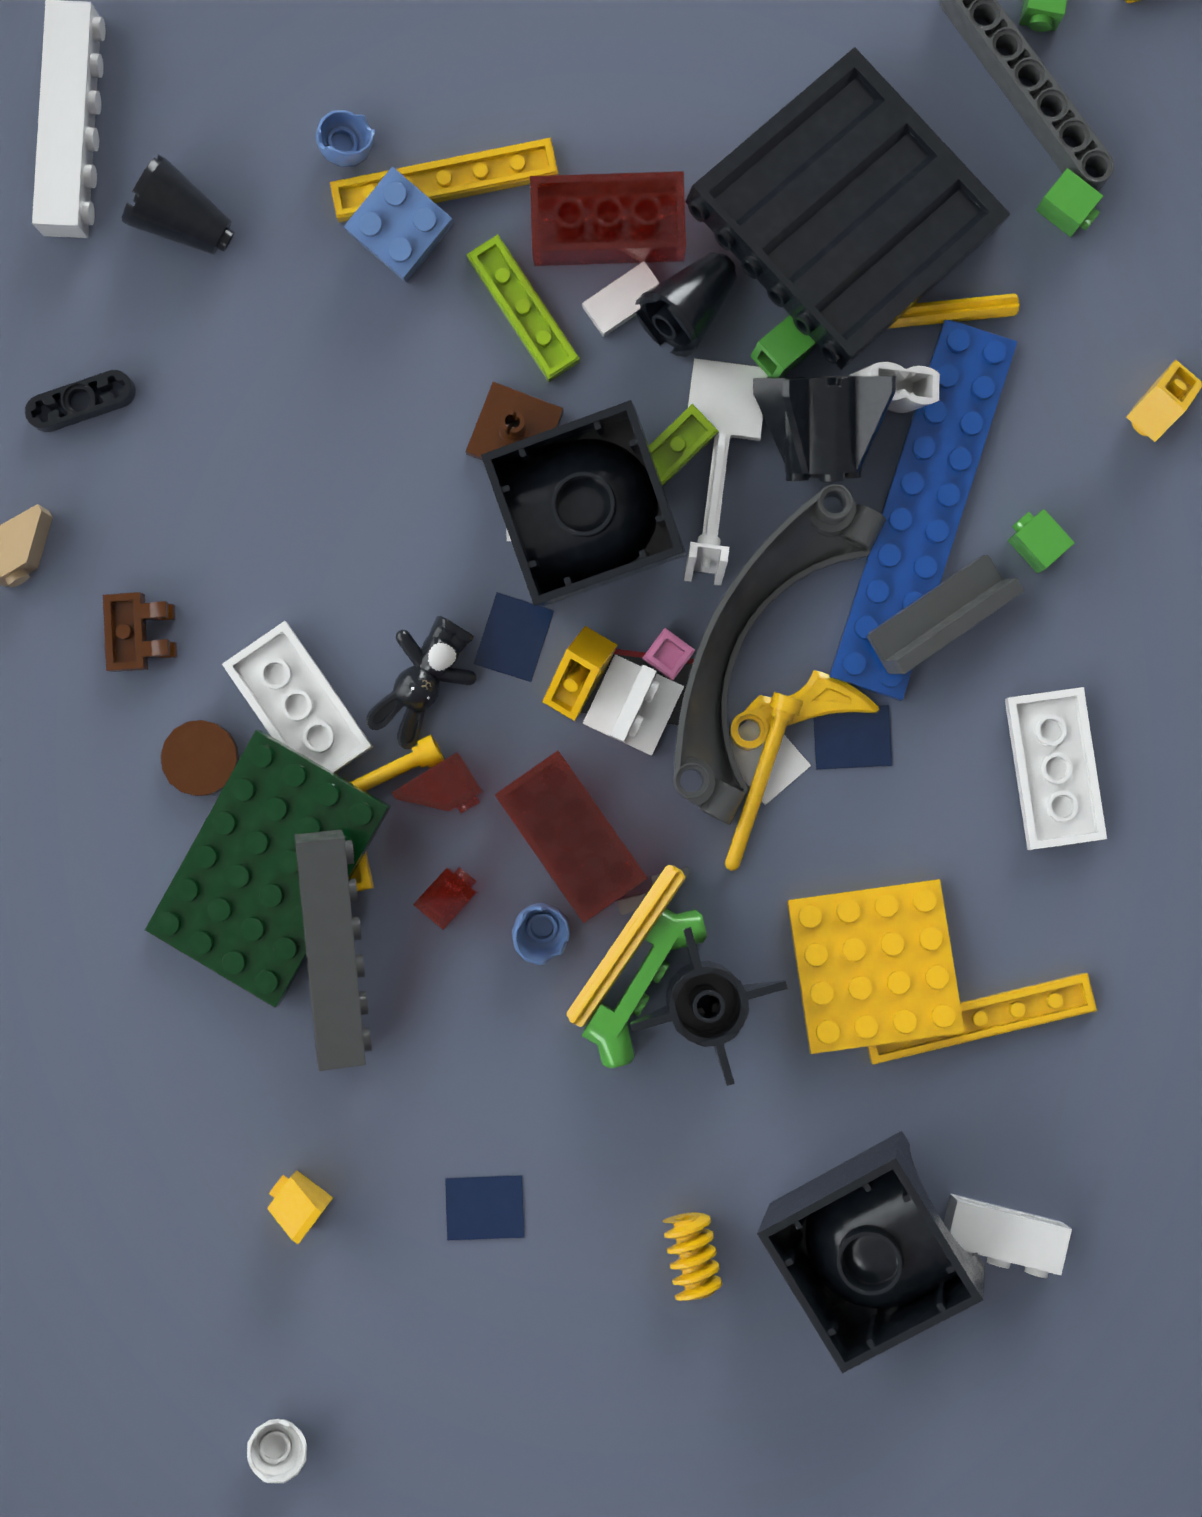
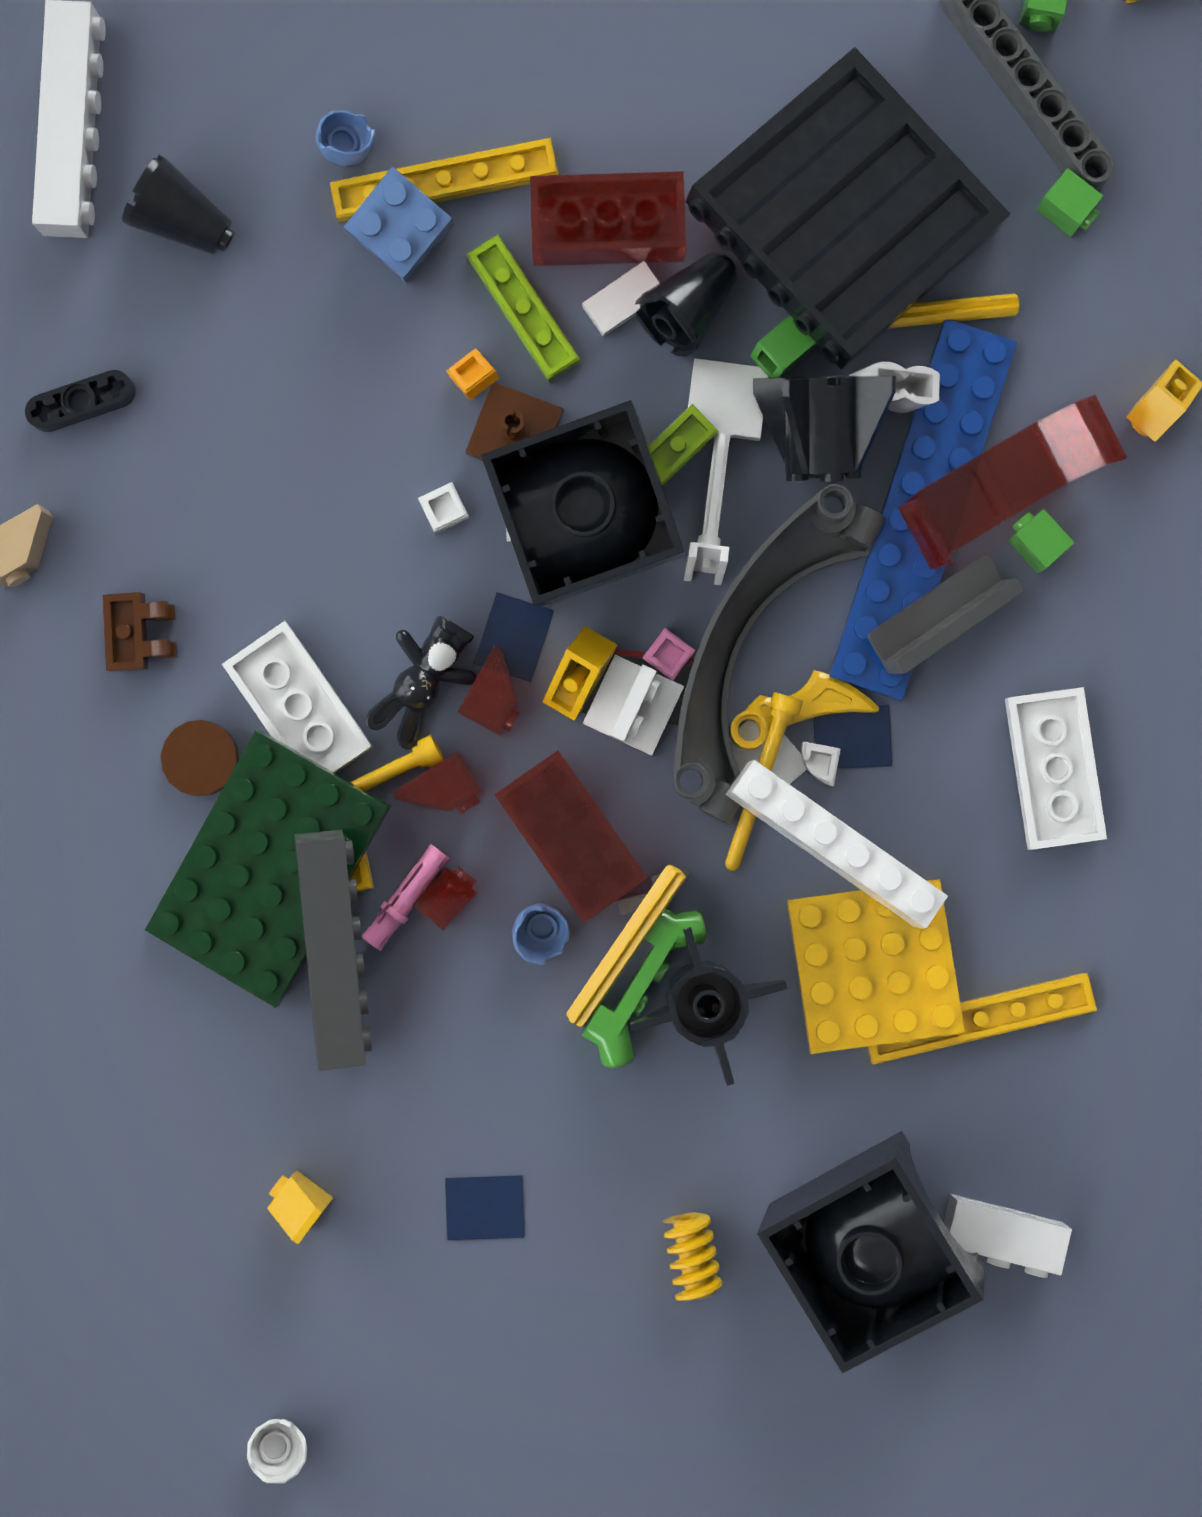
(401, 903): none -> bright pink pin
(443, 508): none -> white tile
(472, 374): none -> light orange tile
(492, 696): none -> clear red slope
(820, 761): none -> white tile
(836, 845): none -> white brick
(1009, 478): none -> clear red windscreen

